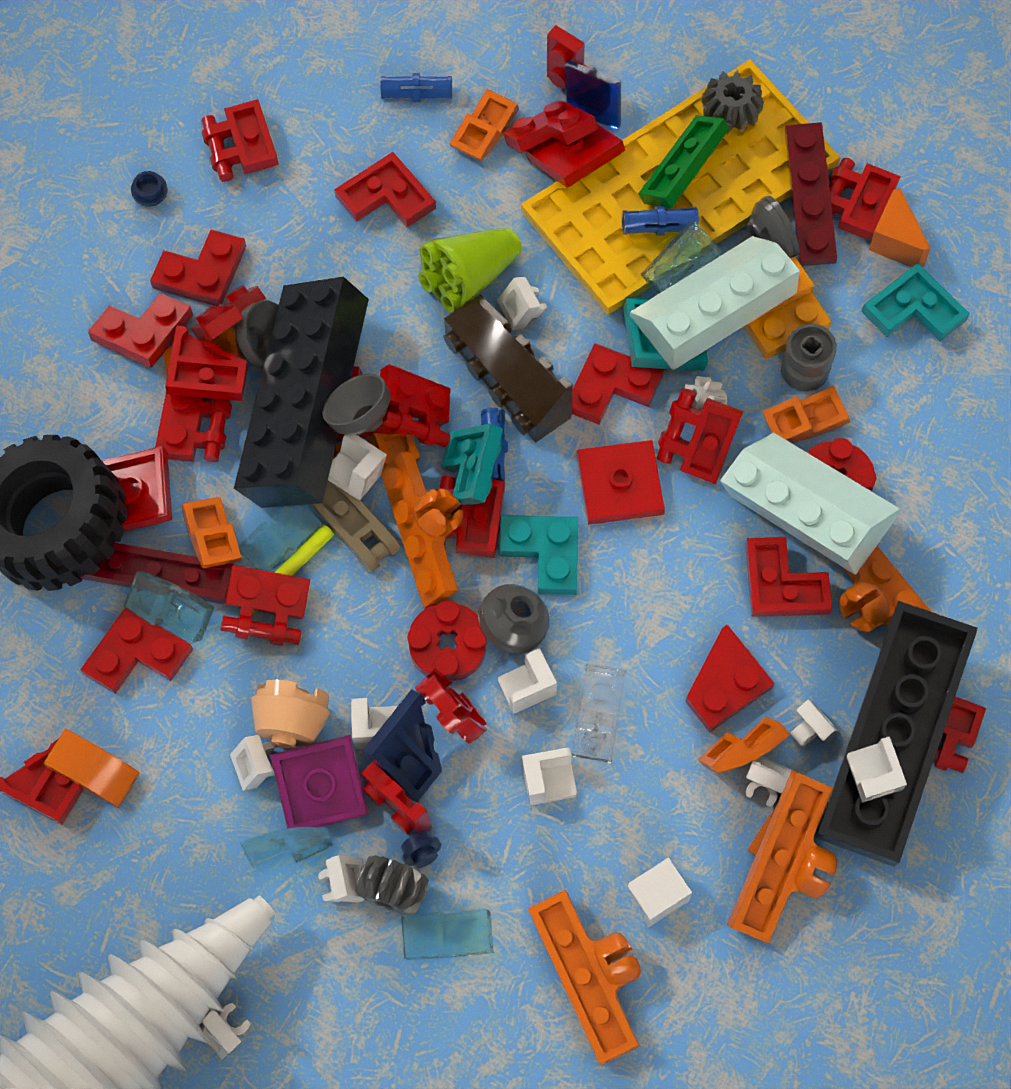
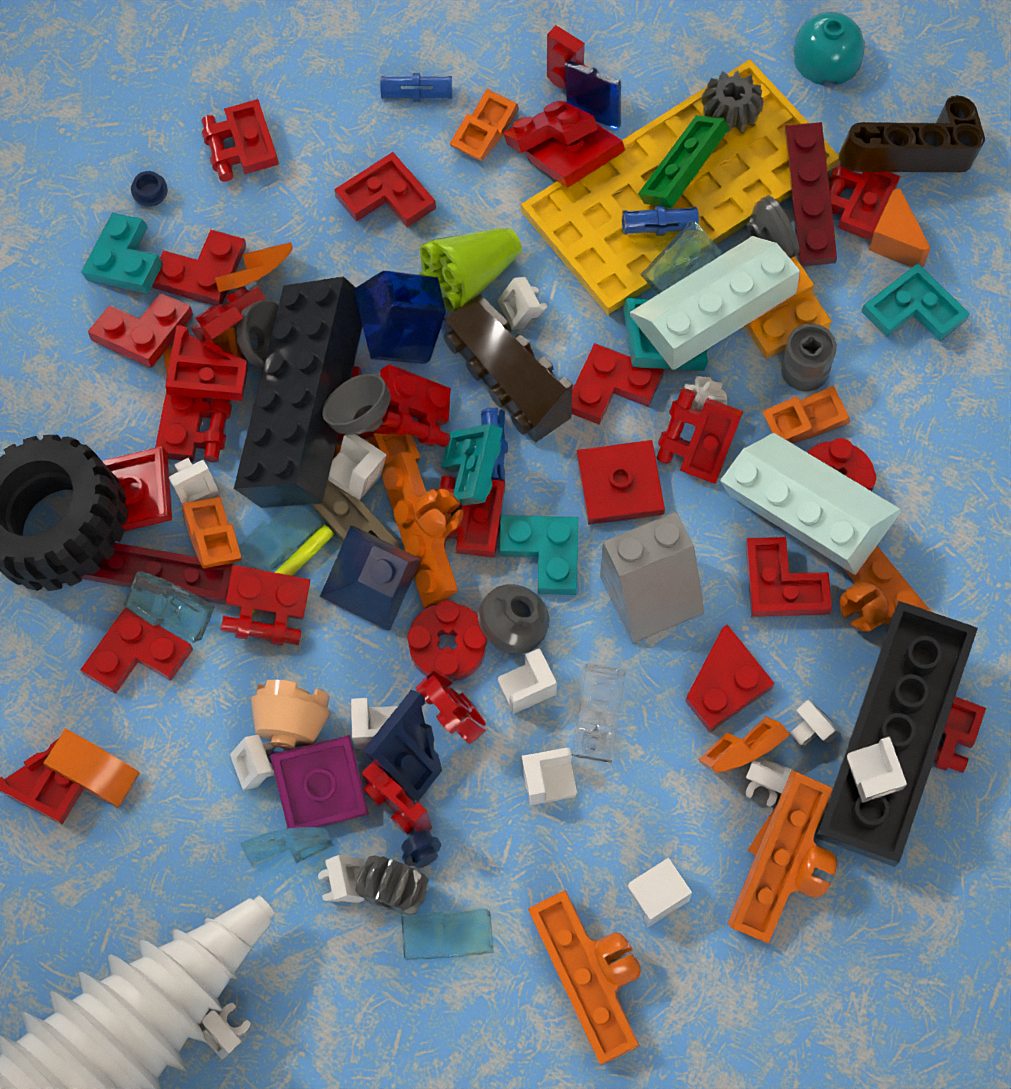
(116, 257): none -> teal plate
(193, 481): none -> white tile
(258, 265): none -> orange slope
(370, 577): none -> dark blue slope
(401, 316): none -> clear blue slope
(652, 577): none -> light grey slope
(829, 48): none -> teal cylinder
(917, 147): none -> dark brown beam

